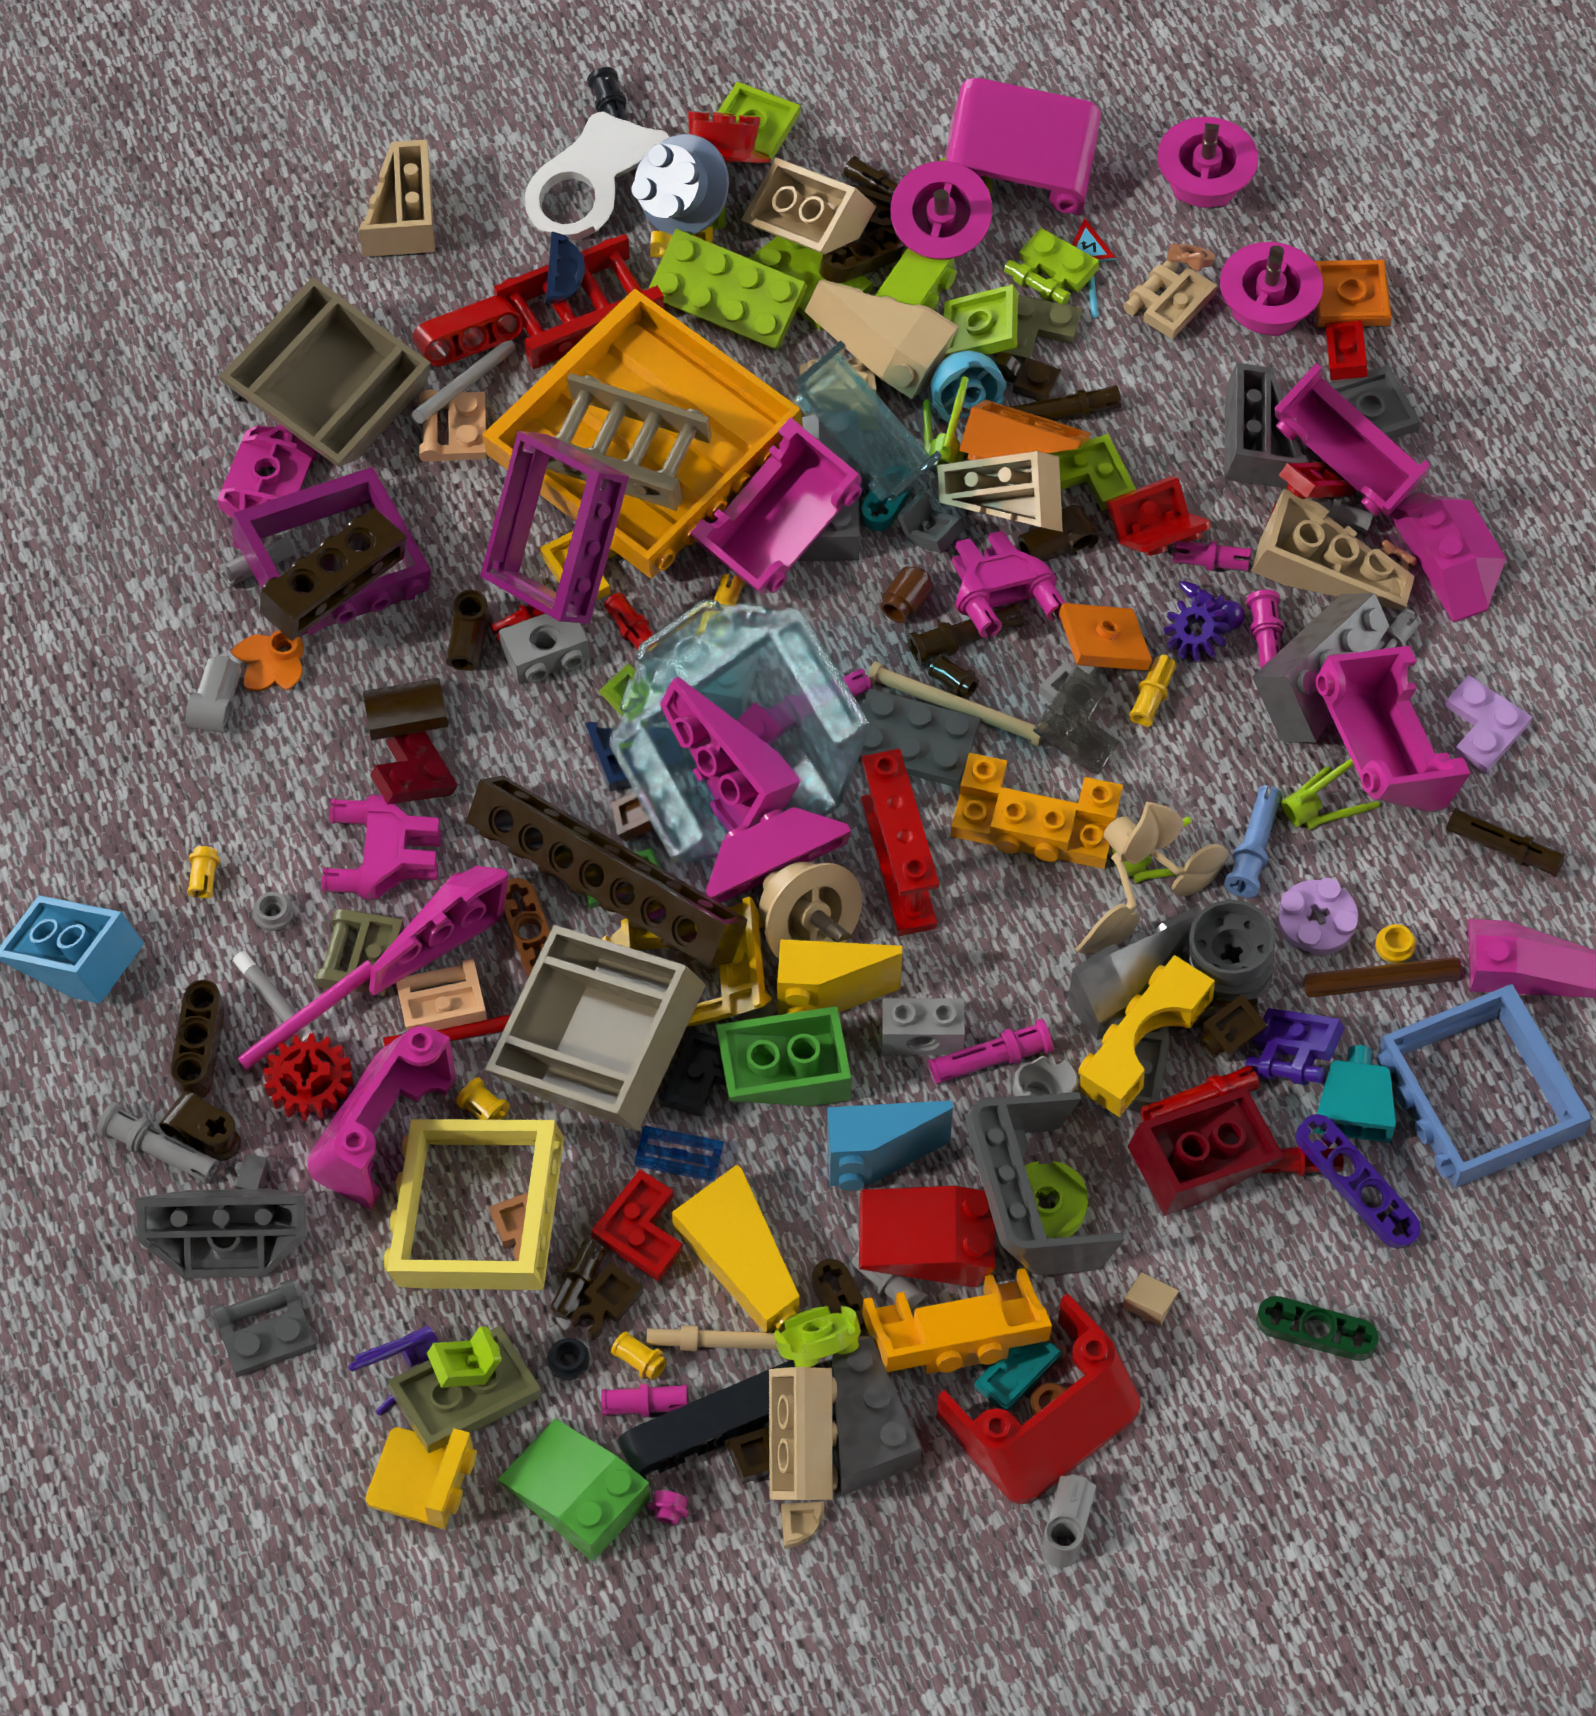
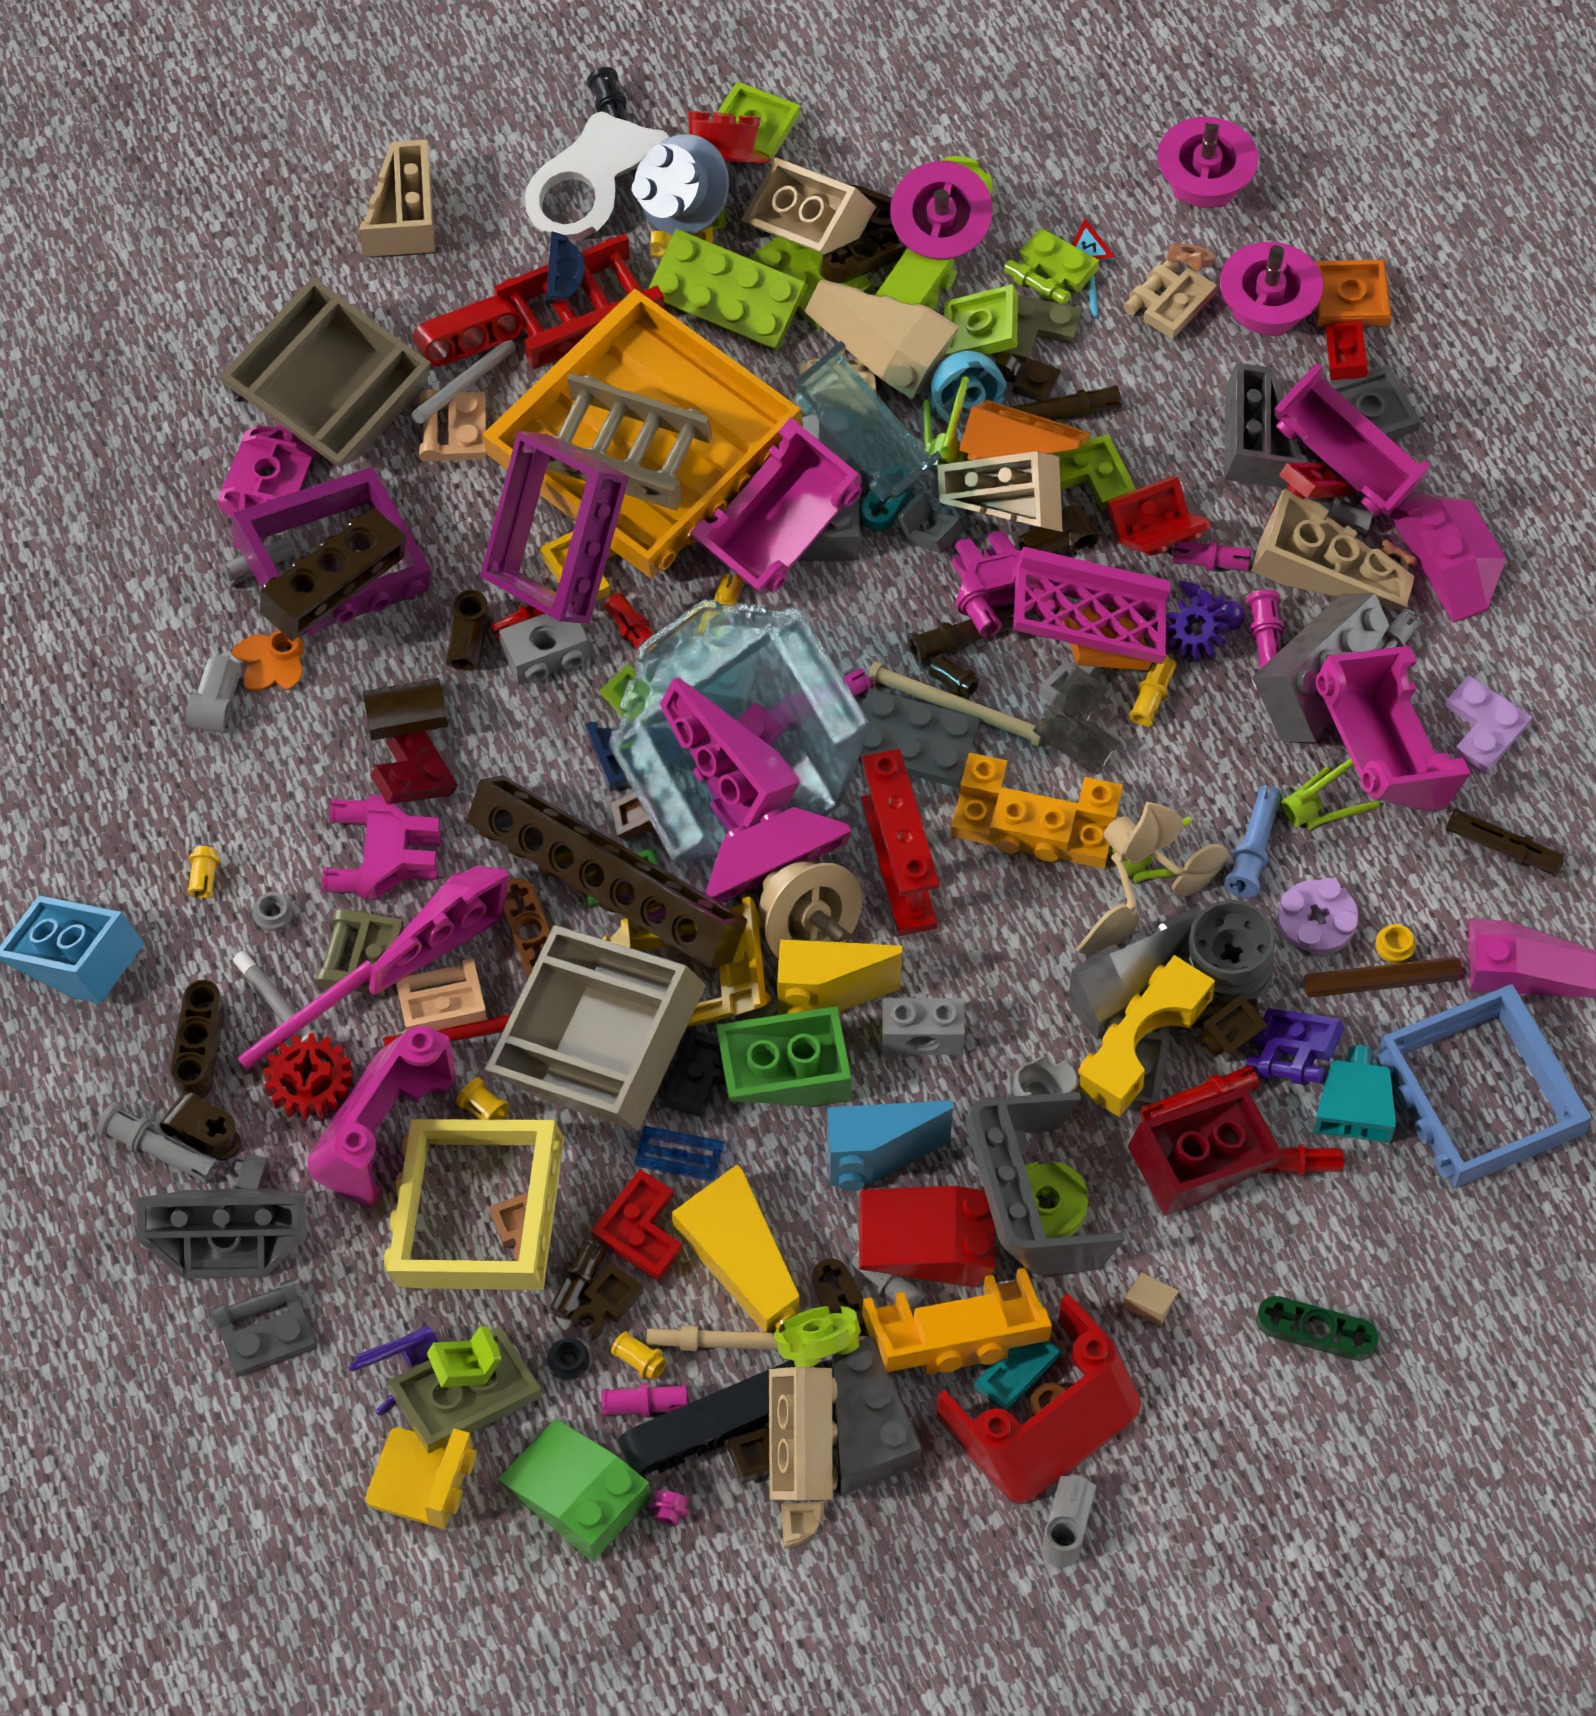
(860, 171): dark brown pin -> none
(906, 594): reddish brown brick -> none
(1009, 1047): dark pink pin -> none
(1026, 138): dark pink windscreen -> none
(1095, 586): none -> dark pink fence
(1352, 1186): dark purple beam -> none

